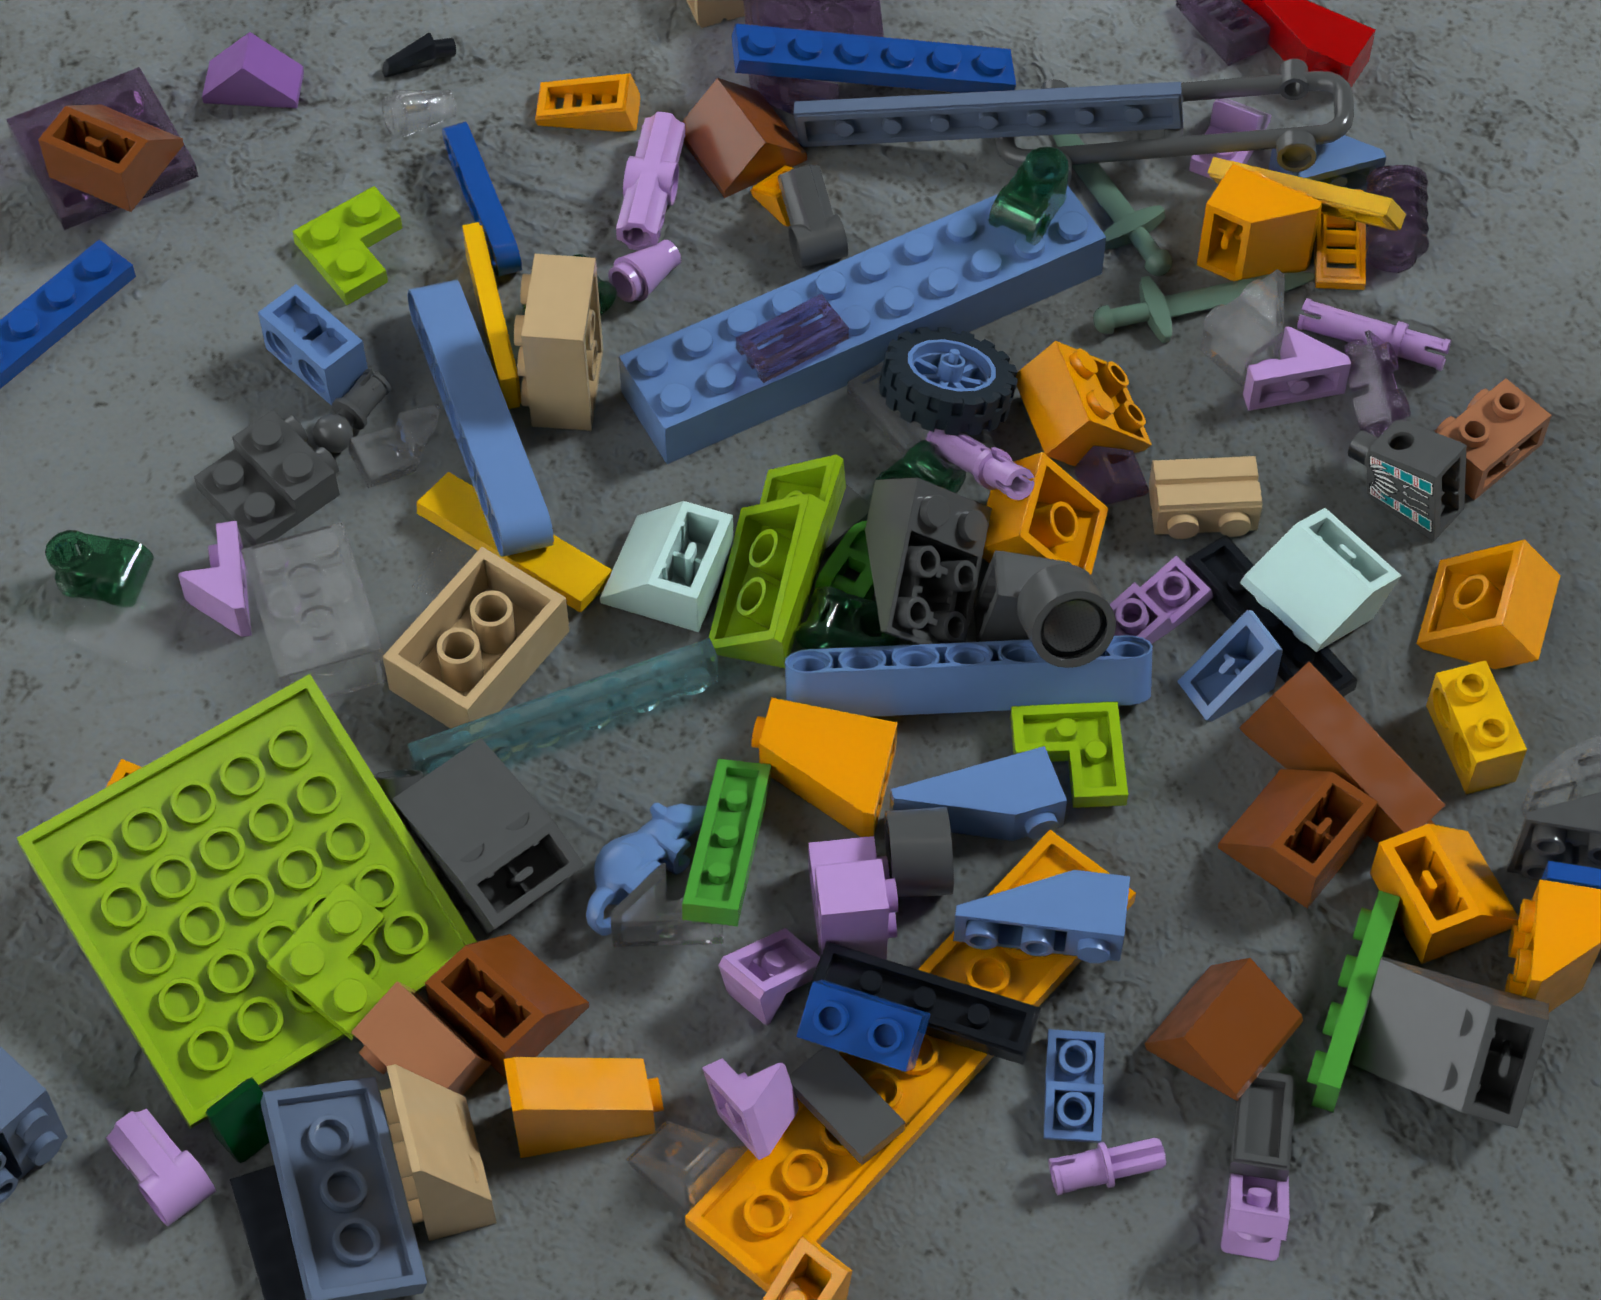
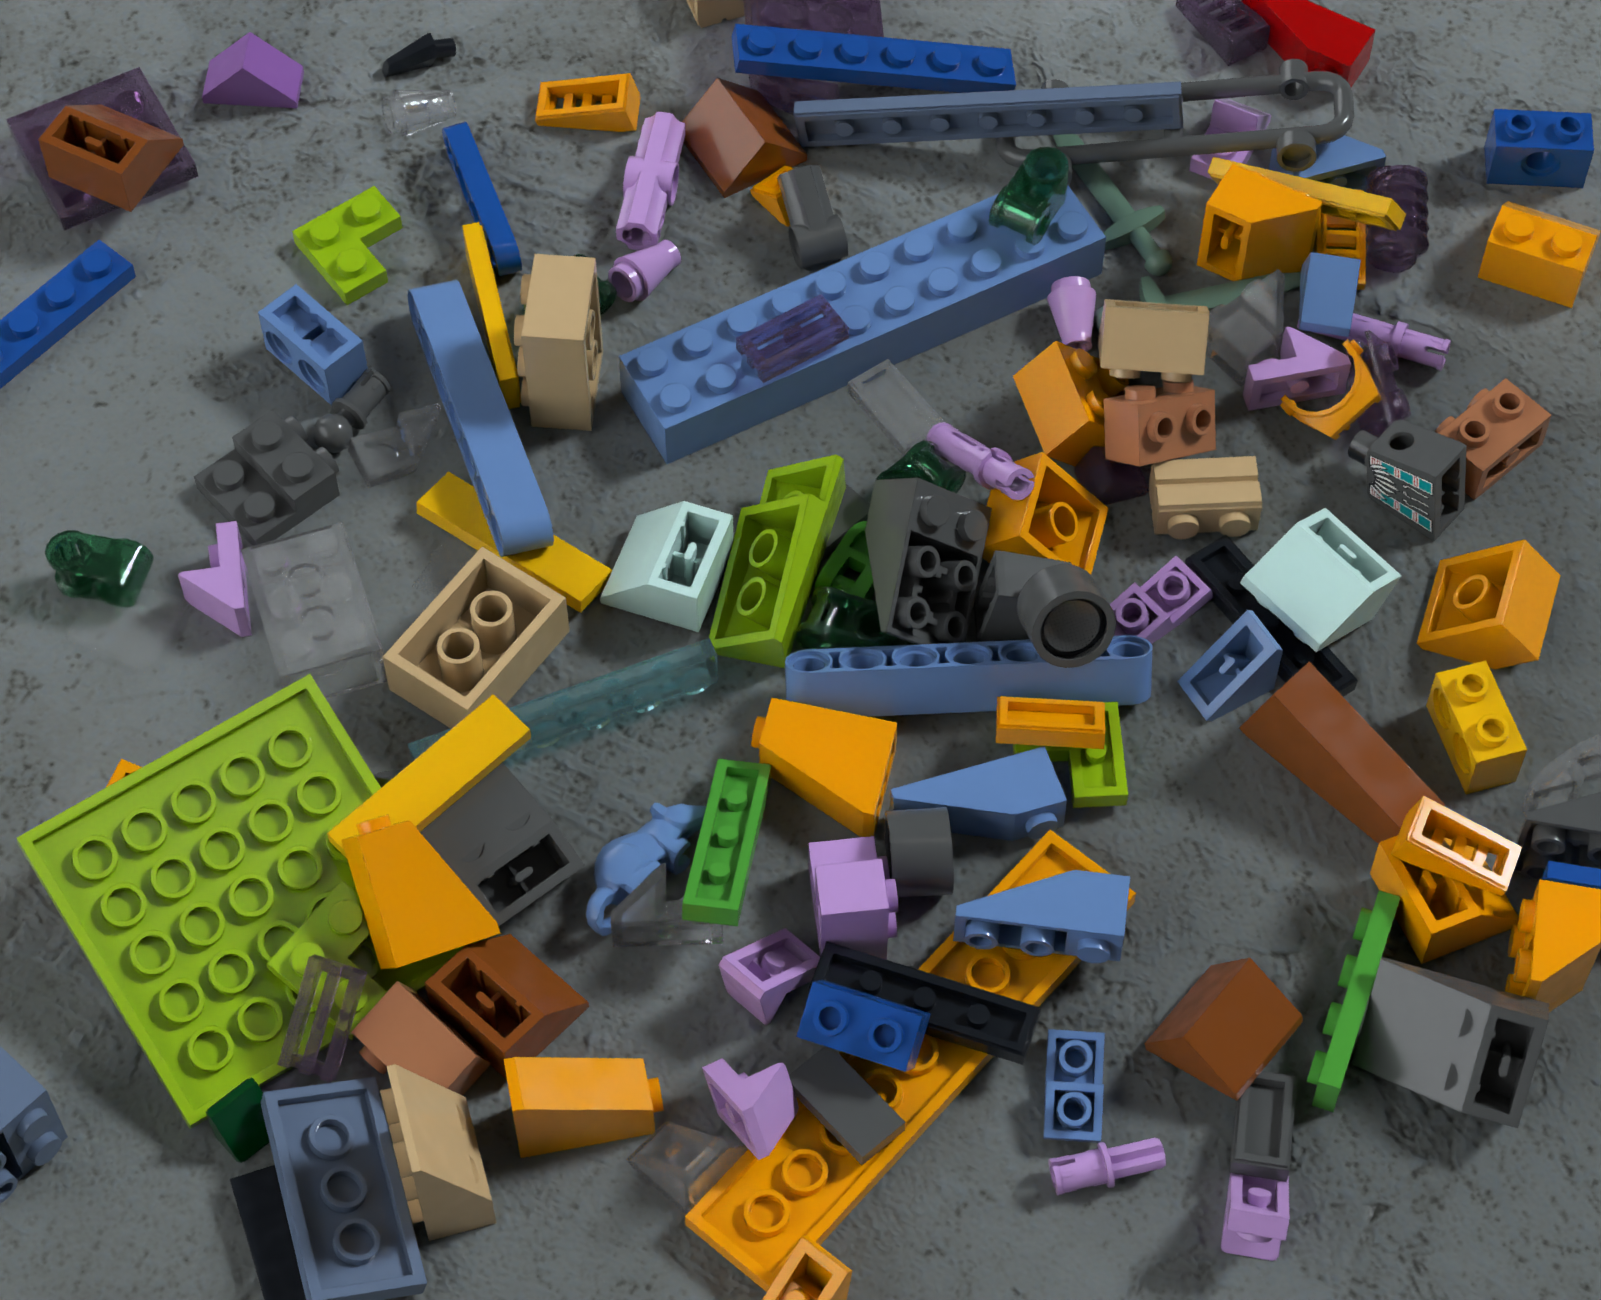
(166, 1176): lavender piece -> none
(307, 1063): none -> tile
(411, 895): none -> light orange slope
(442, 771): none -> yellow tile
(947, 381): black wheel -> none
(1050, 722): none -> light orange tile
(1073, 310): none -> lavender cone
(1153, 339): none -> tan slope
(1159, 423): none -> nougat brick
(1301, 831): dark orange slope -> none
(1328, 293): none -> medium blue slope
(1349, 409): none -> light orange helmet
(1432, 856): none -> light orange slope
(1538, 148): none -> blue brick
(1538, 253): none -> light orange slope

